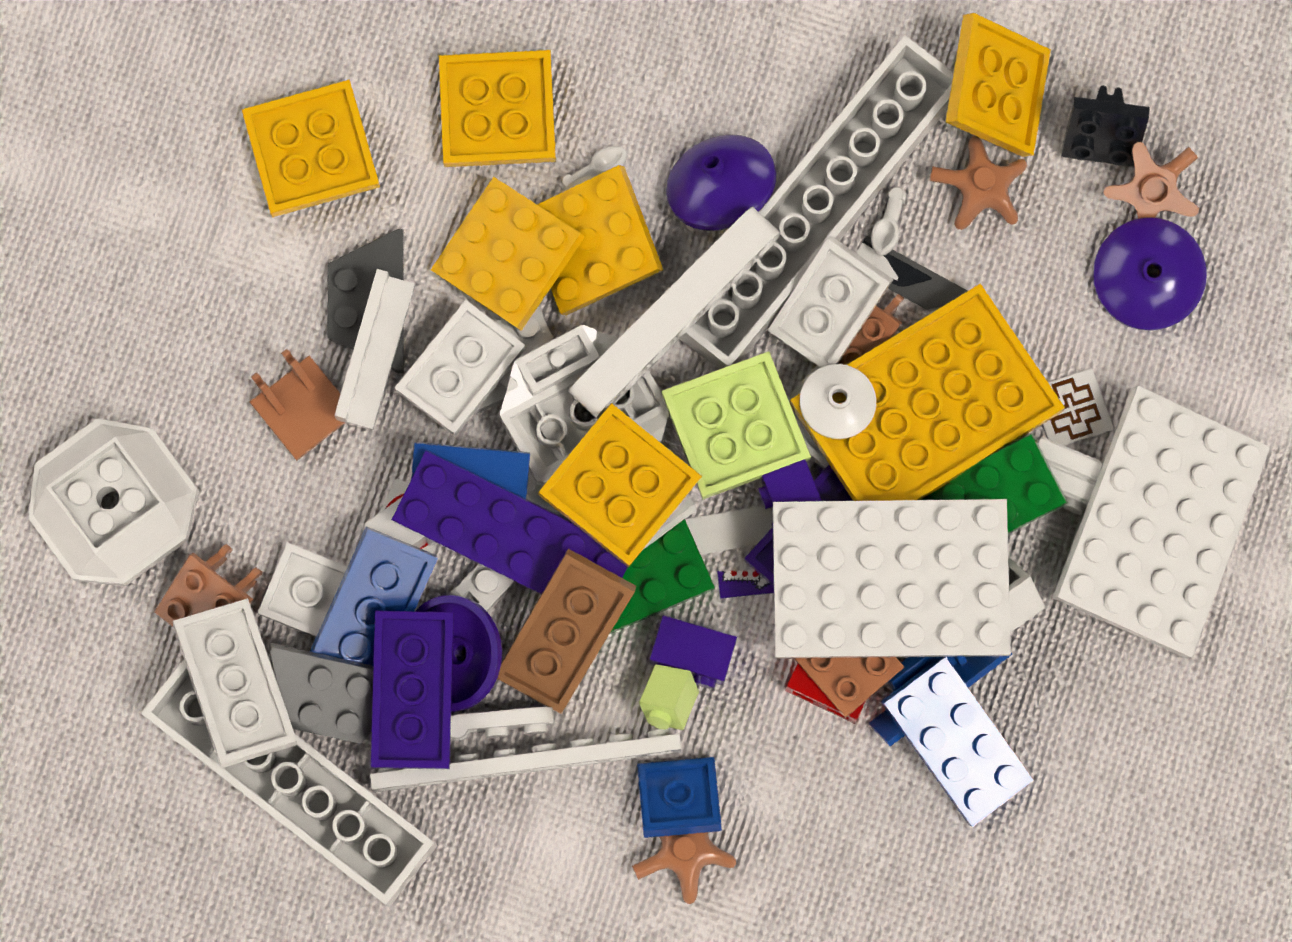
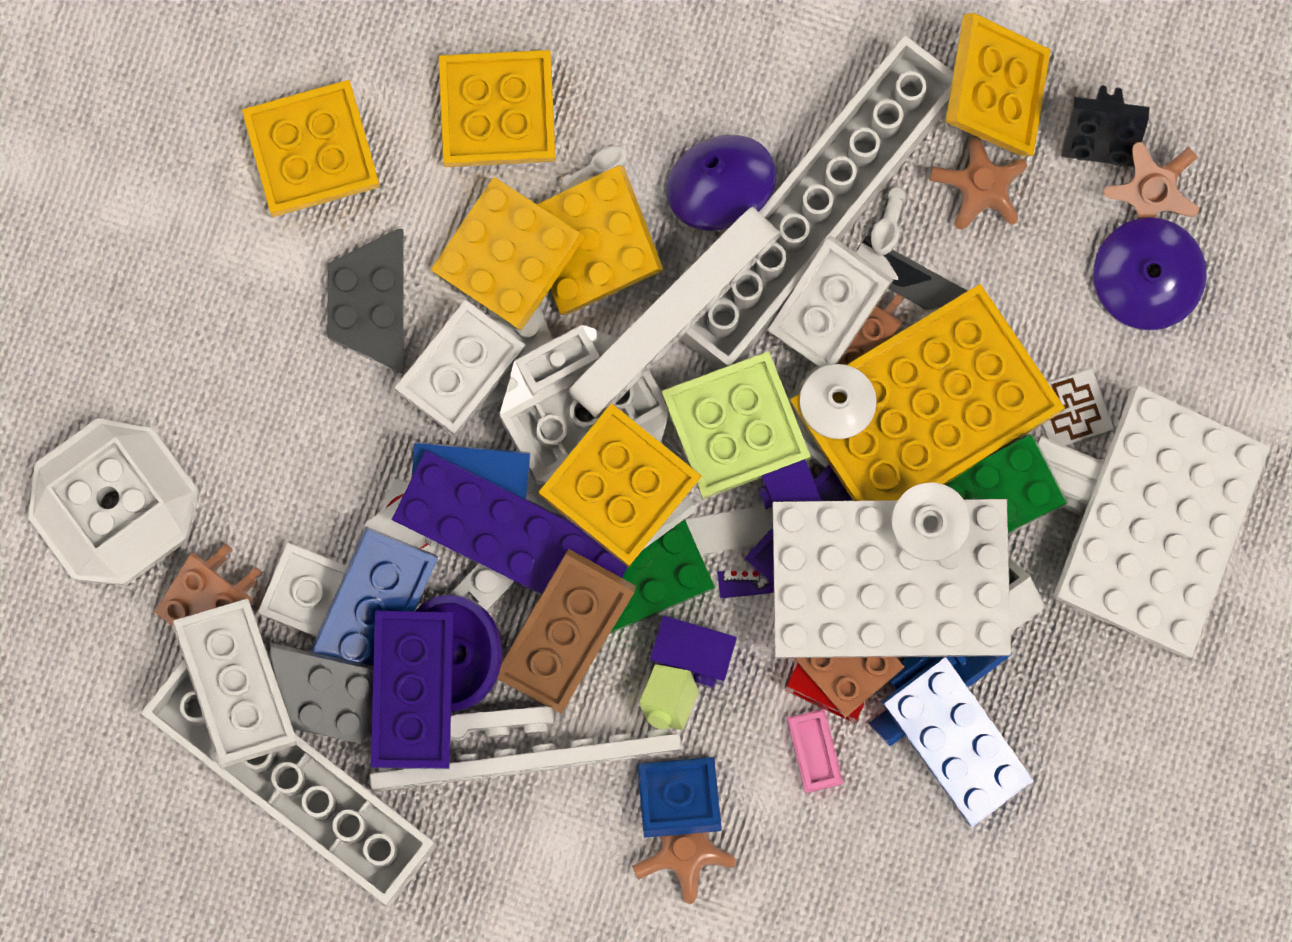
(299, 405): nougat plate -> none
(374, 350): white fence -> none
(814, 751): none -> bright pink tile
(945, 507): none -> white dish

